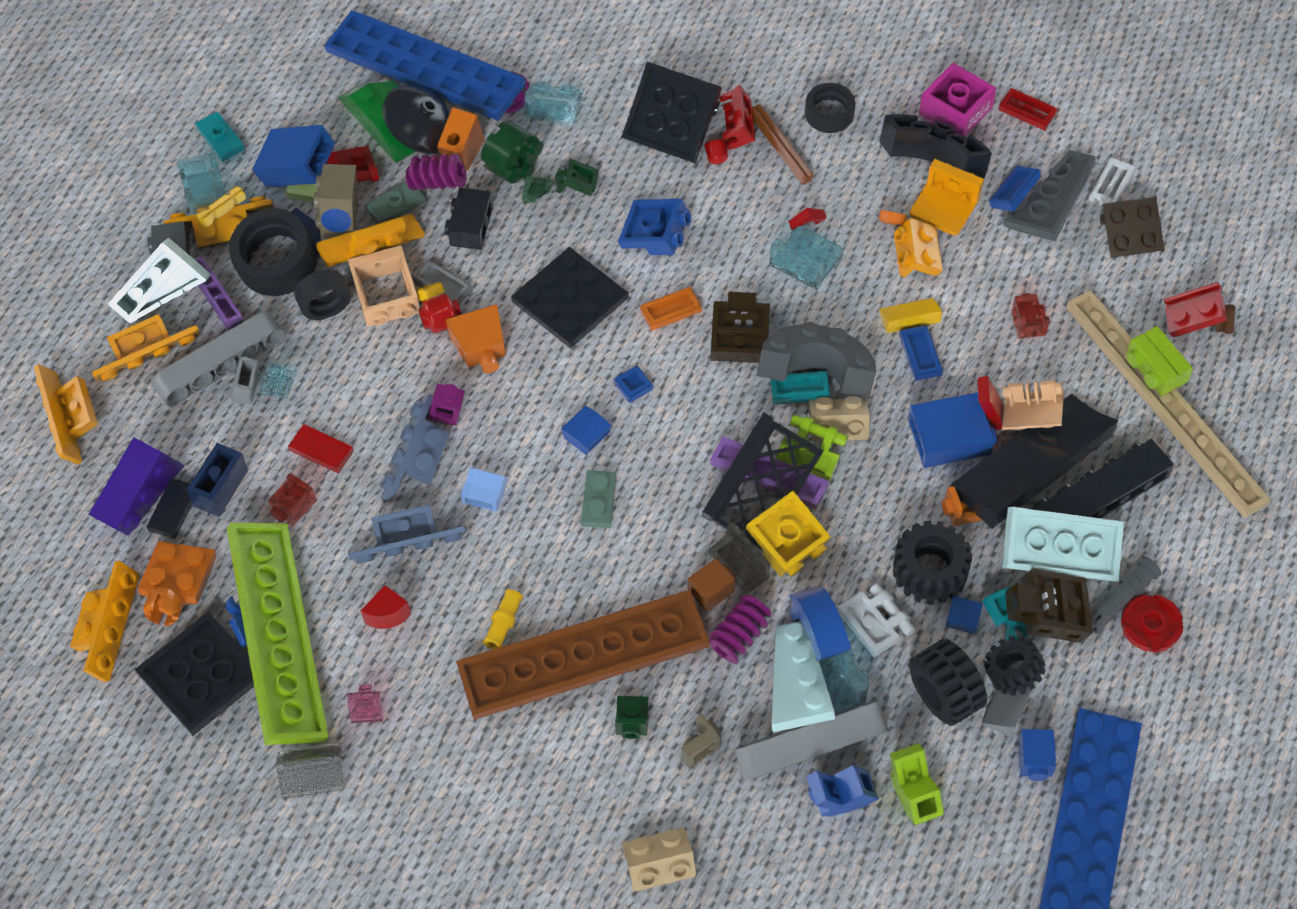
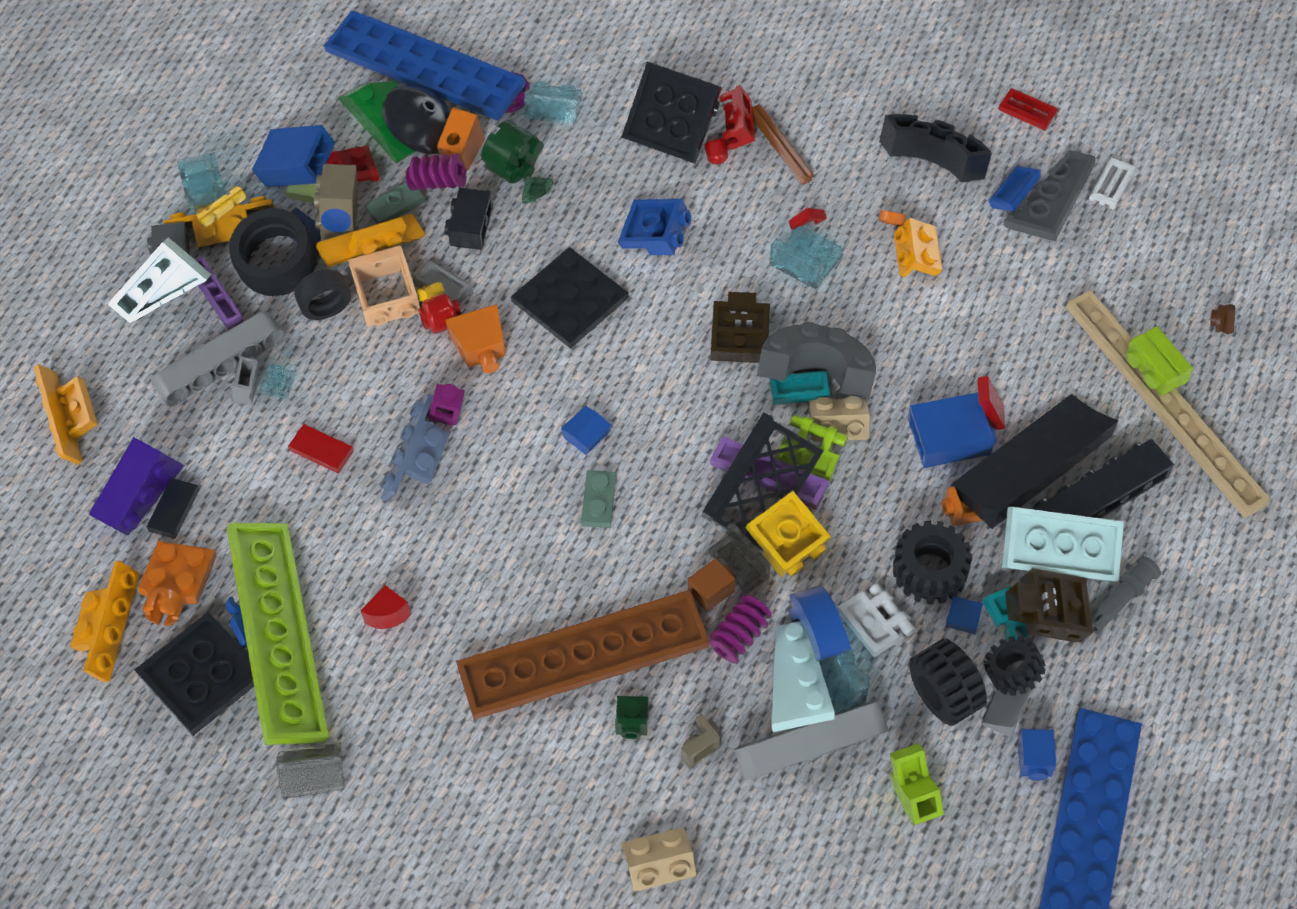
(140, 342): light orange bracket -> none
(217, 479): dark blue brick -> none
(219, 136): teal plate -> none
(291, 500): clear red brick -> none
(365, 705): clear pink tile -> none
(403, 530): sand blue bracket -> none
(483, 489): light blue piece -> none
(503, 619): yellow pin -> none
(577, 177): dark green bracket -> none
(633, 384): blue tile -> none
(670, 308): orange tile -> none
(830, 123): black tyre -> none
(841, 792): blue brick -> none
(910, 315): yellow slope -> none
(920, 353): blue tile -> none
(947, 198): light orange bracket -> none
(957, 99): dark pink brick -> none
(1029, 316): clear red brick -> none
(1033, 408): light nougat hinge -> none
(1133, 227): dark brown hinge -> none
(1152, 623): red tile -> none
(1195, 309): red plate -> none

